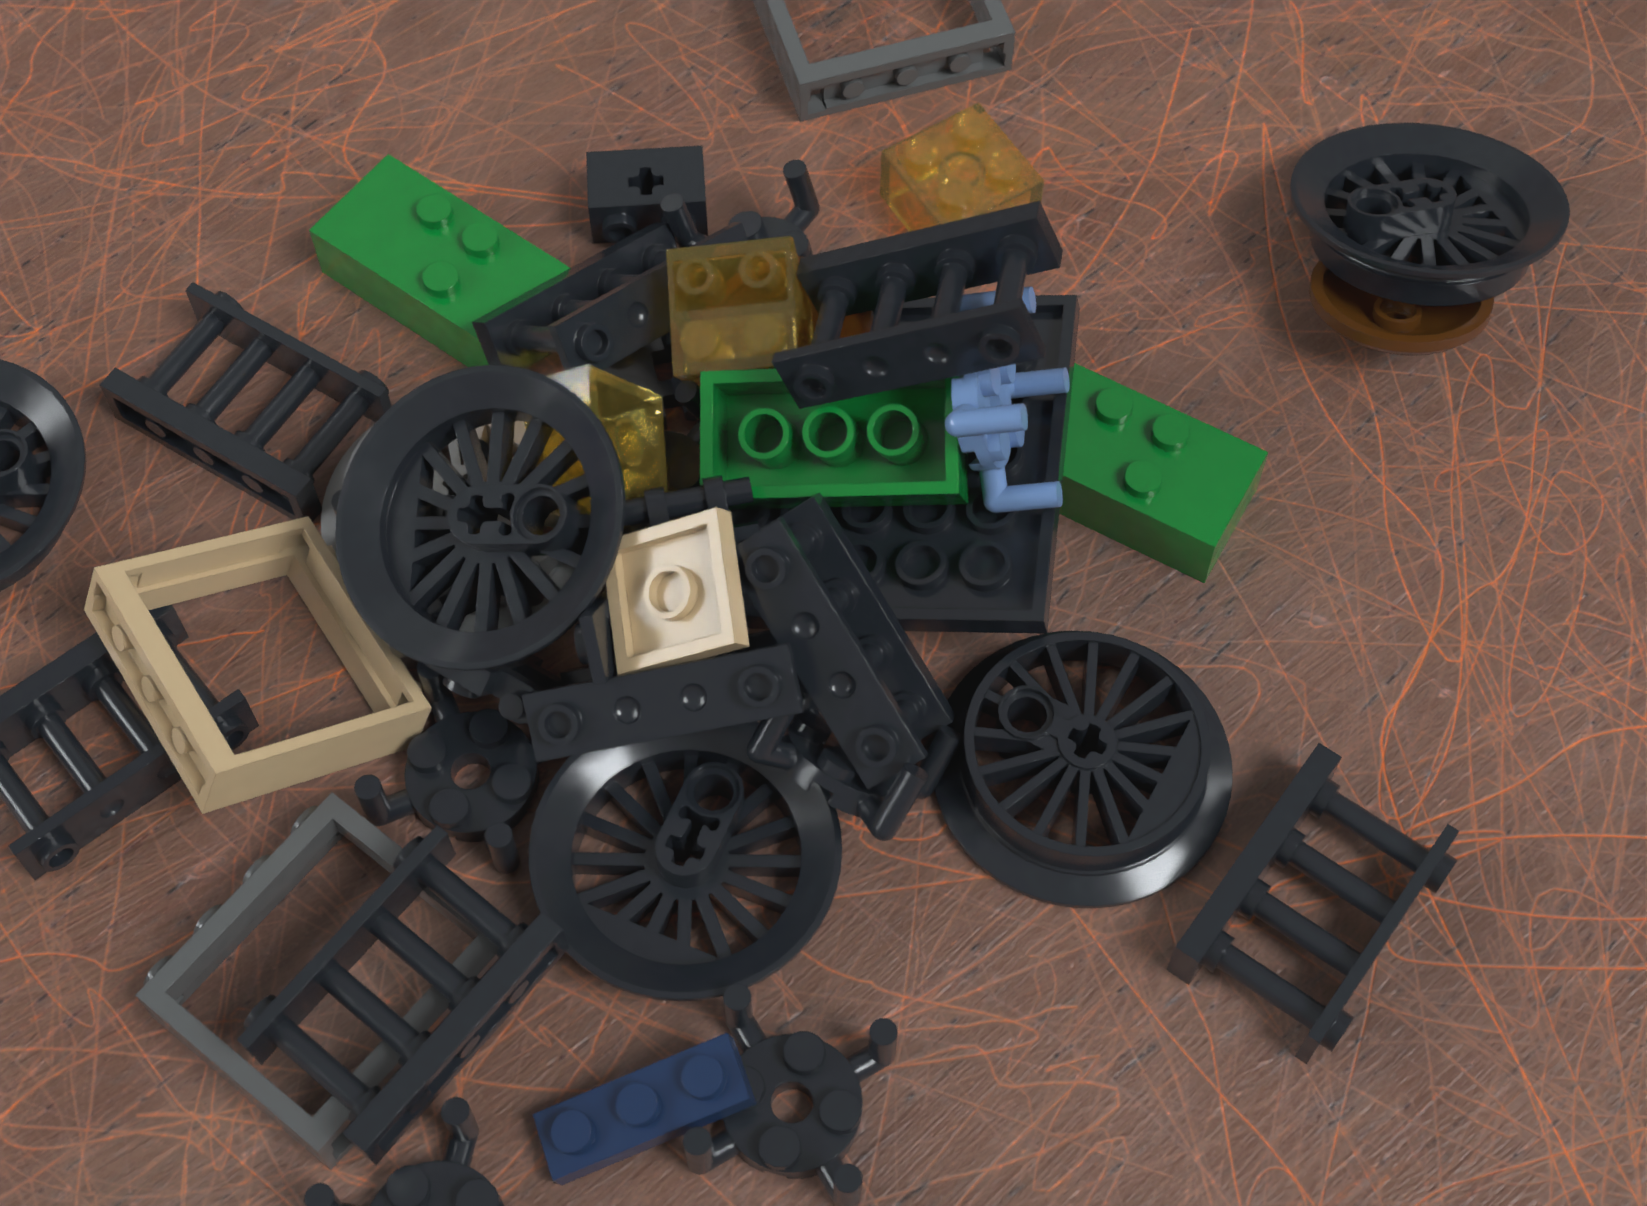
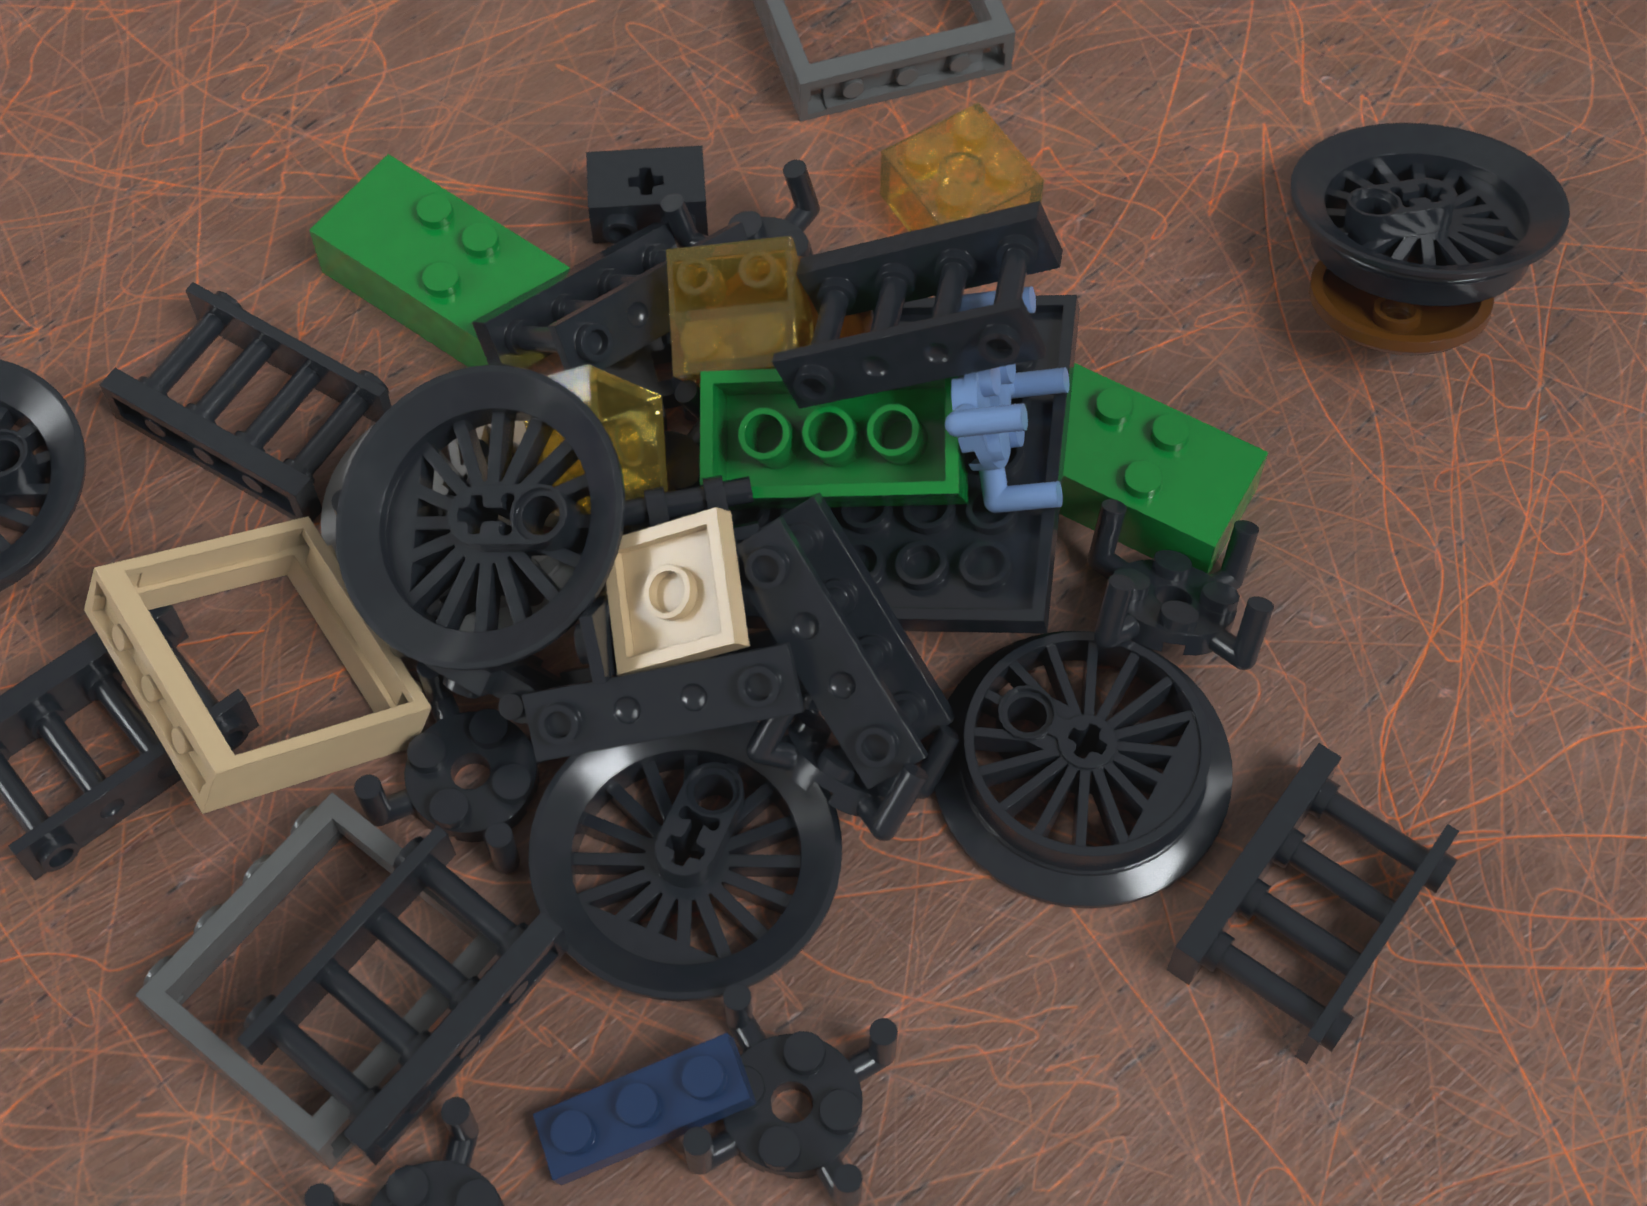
(1174, 601): none -> black plate

